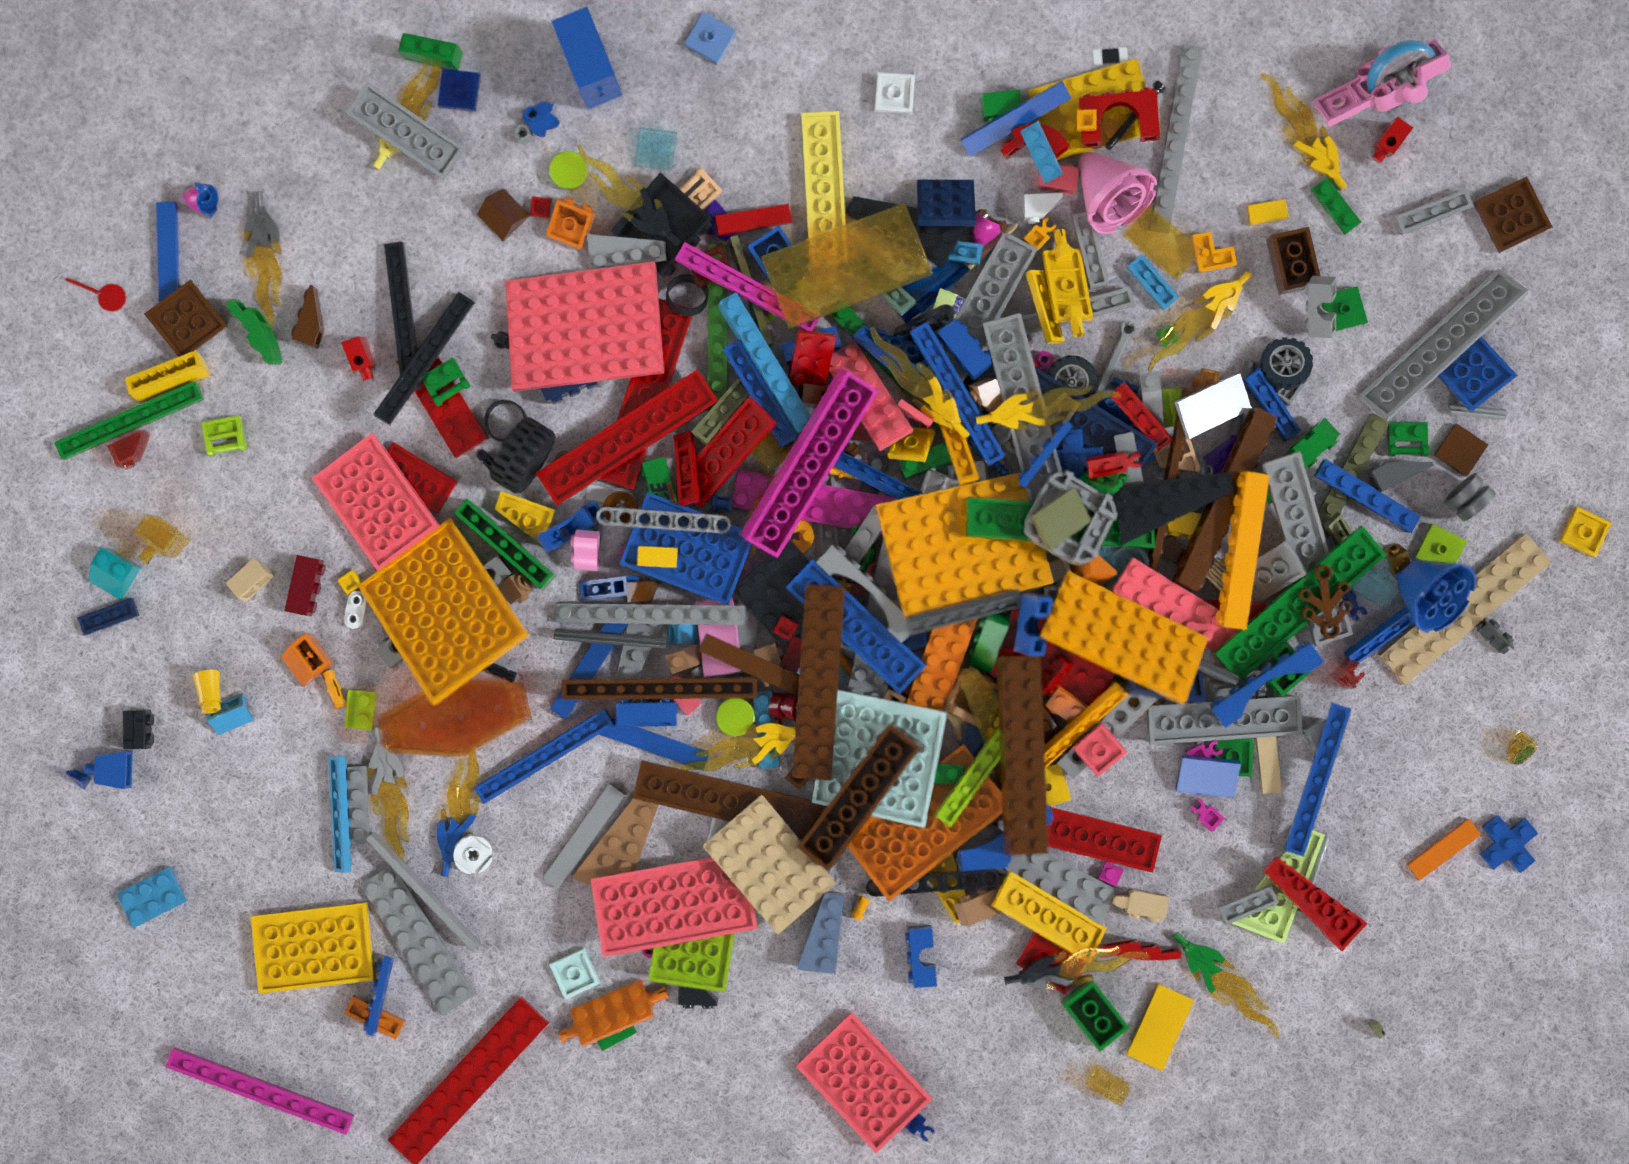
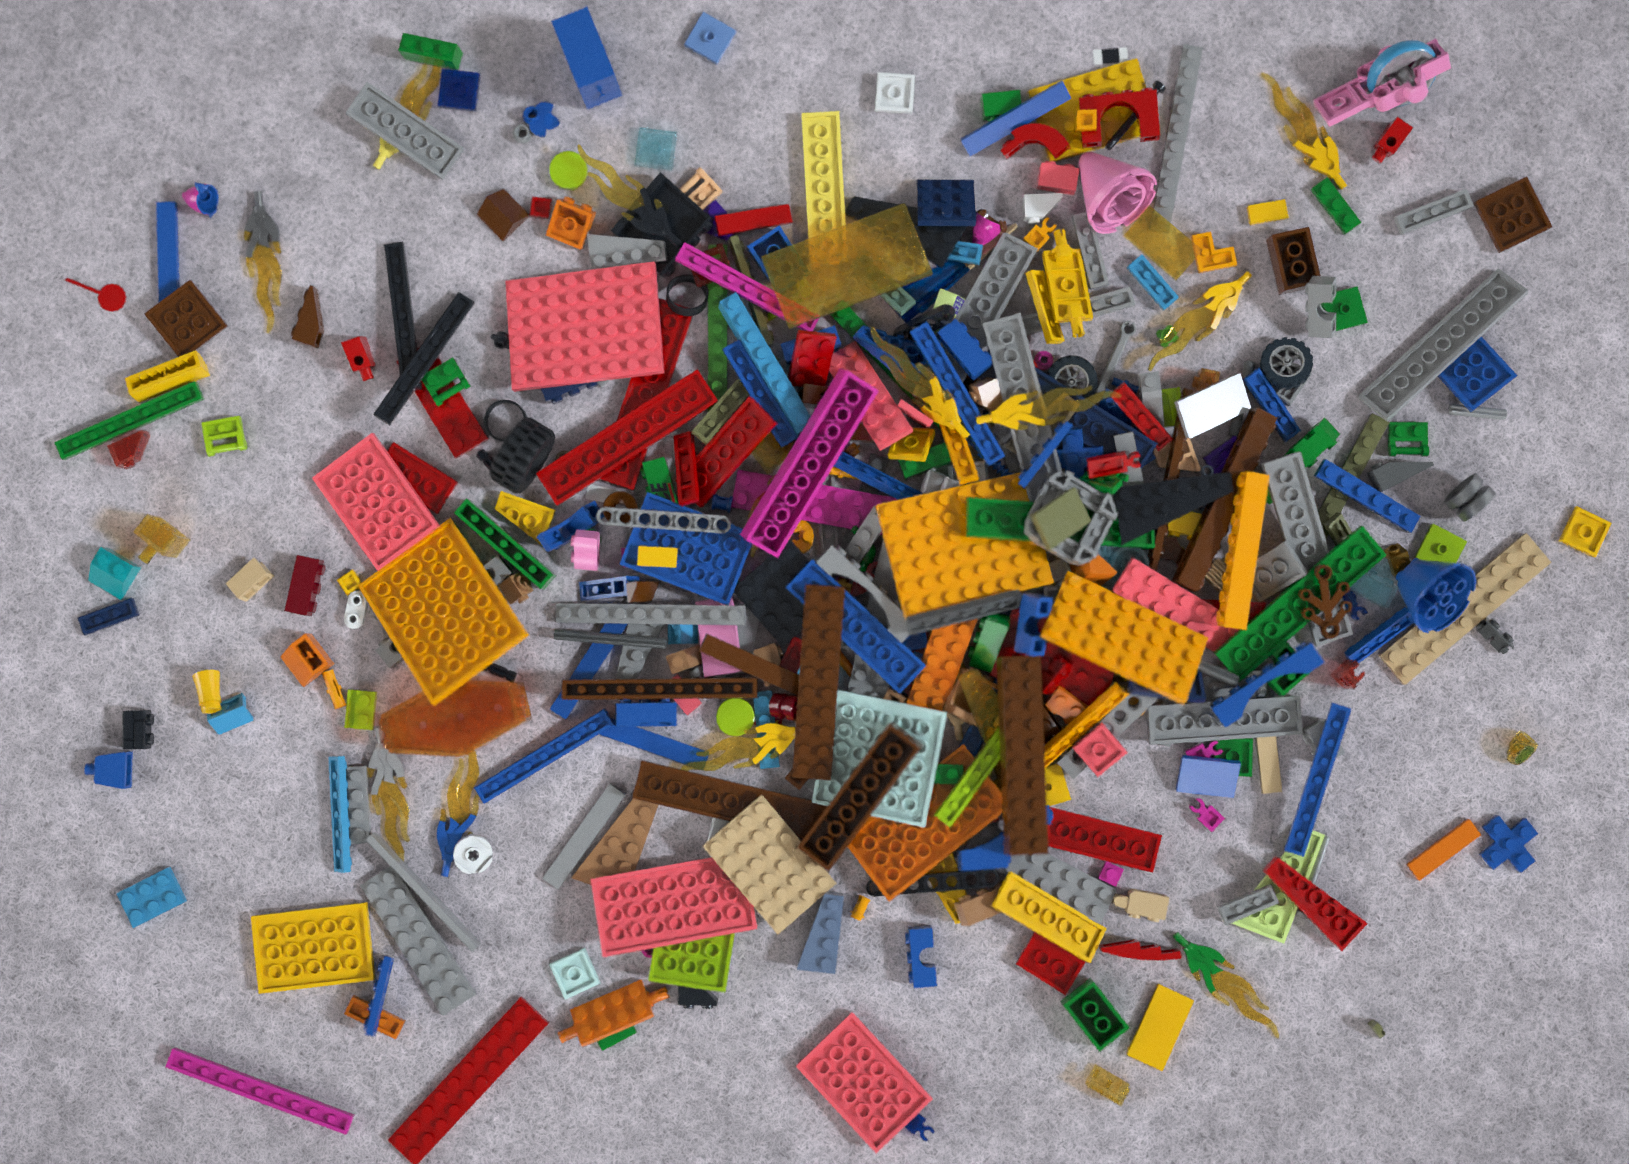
(79, 778): clear blue slope -> none
(260, 333): green slope -> none
(786, 627): red tile -> none
(1041, 152): dark azure plate -> none
(1041, 973): piece -> none
(1460, 450): reddish brown tile -> none

